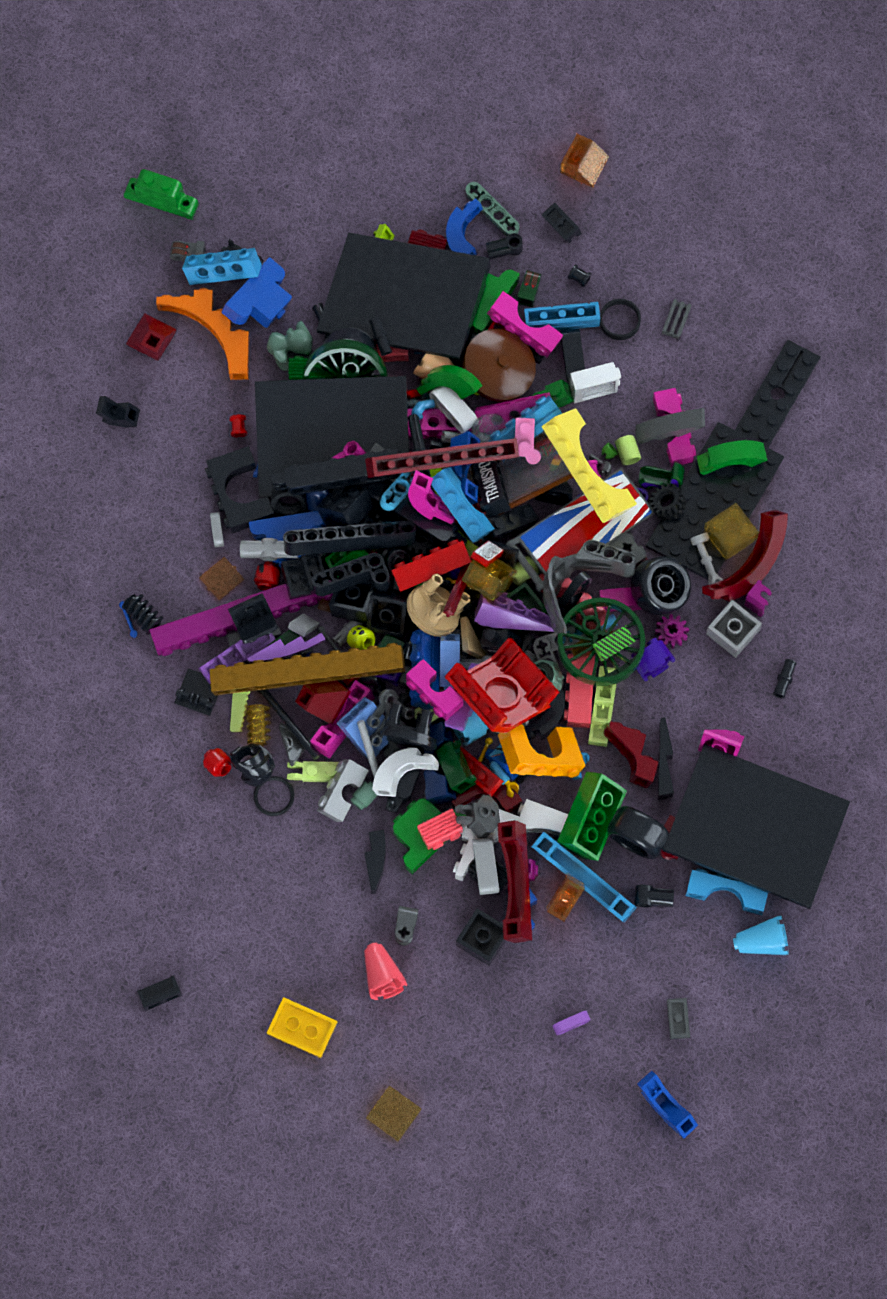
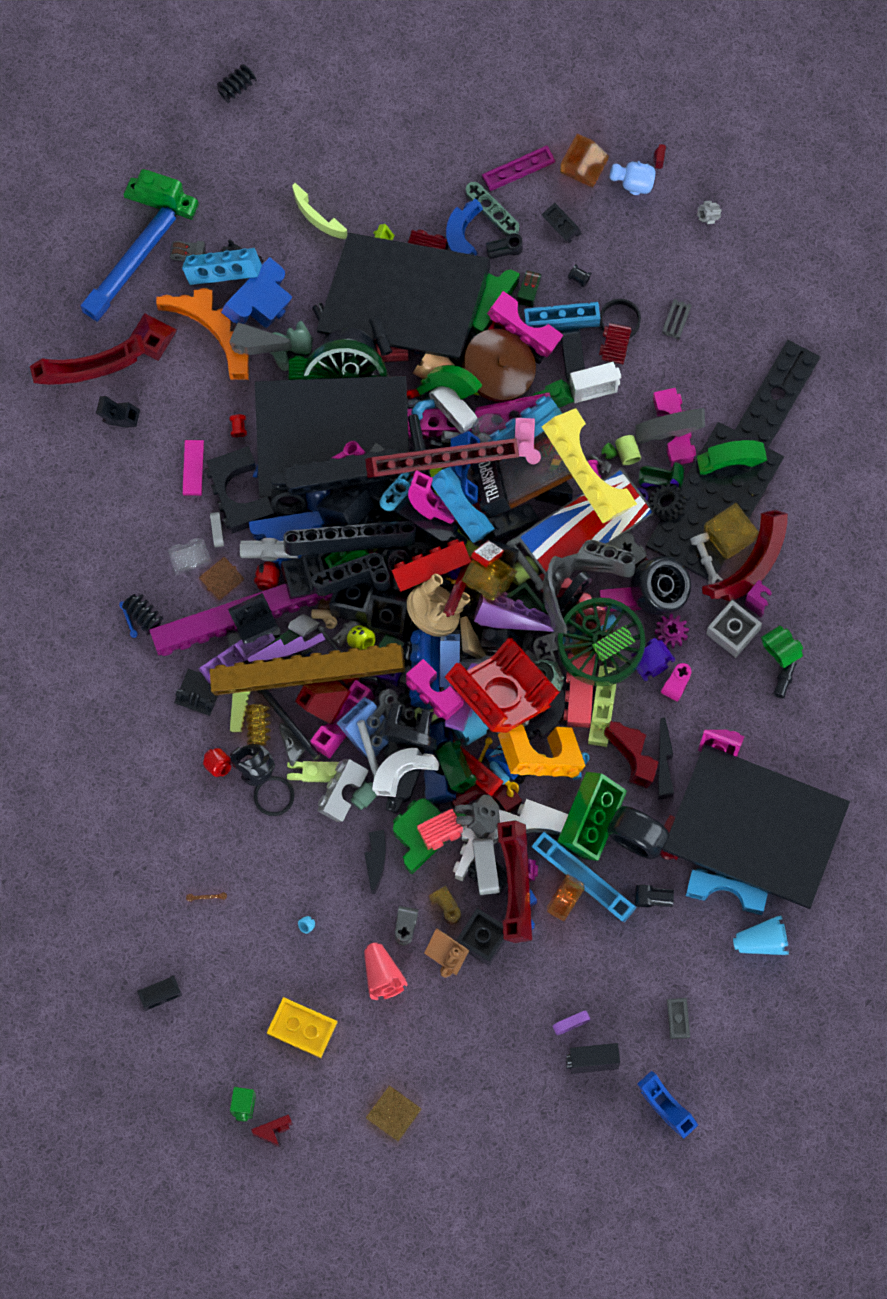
(86, 368): none -> dark red arch
(99, 300): none -> blue brick
(189, 556): none -> clear brick
(190, 897): none -> clear orange hinge
(193, 467): none -> dark pink tile
(235, 82): none -> black piece
(243, 1104): none -> green brick
(256, 341): none -> dark grey slope
(267, 1130): none -> dark red slope
(306, 924): none -> medium azure hinge
(326, 616): none -> tan arm
(332, 228): none -> yellowish green slope
(446, 952): none -> medium nougat hinge
(447, 904): none -> clear yellow leg
(518, 168): none -> magenta tile
(593, 1058): none -> black brick
(616, 343): none -> dark red brick
(635, 177): none -> light blue piece
(659, 155): none -> dark red tile
(675, 684): none -> dark pink piece
(709, 212): none -> light grey gear
(782, 646): none -> green brick

